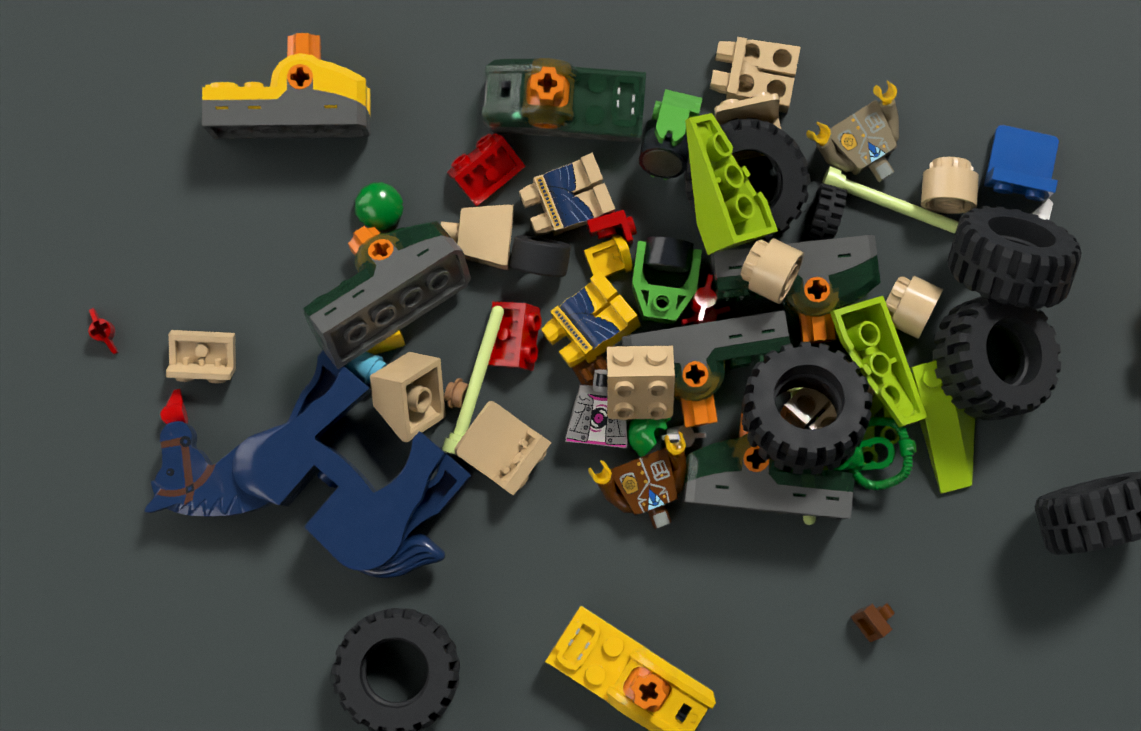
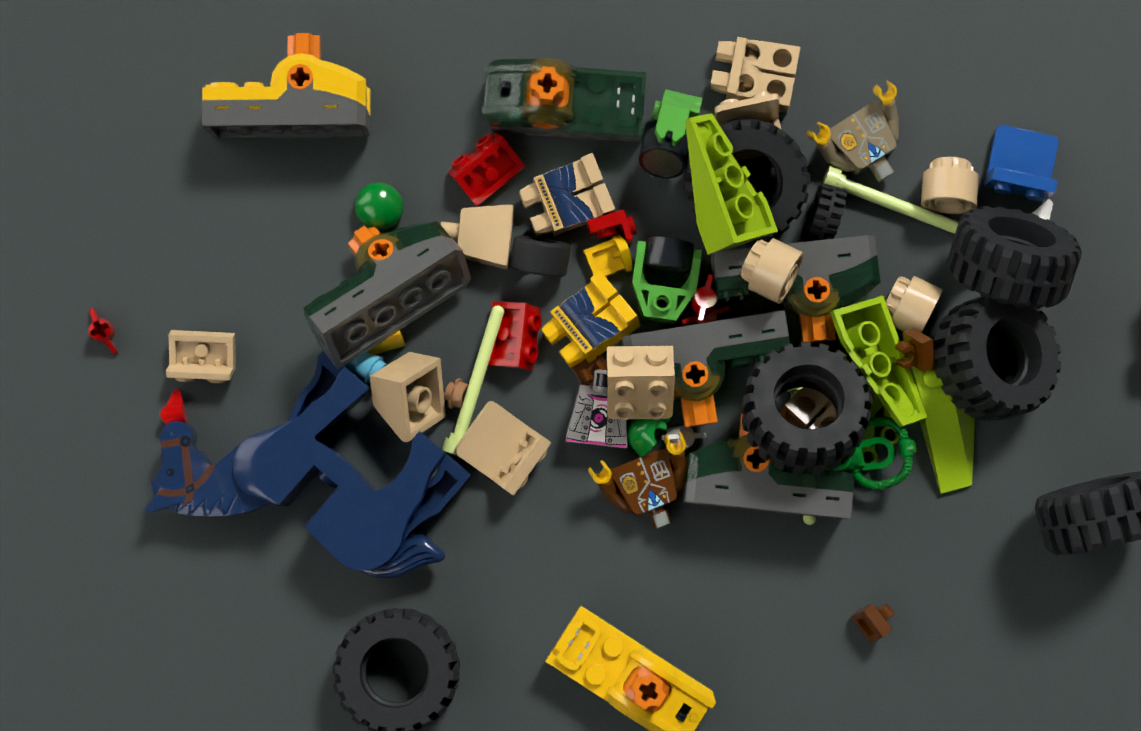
(917, 351): none -> reddish brown tile

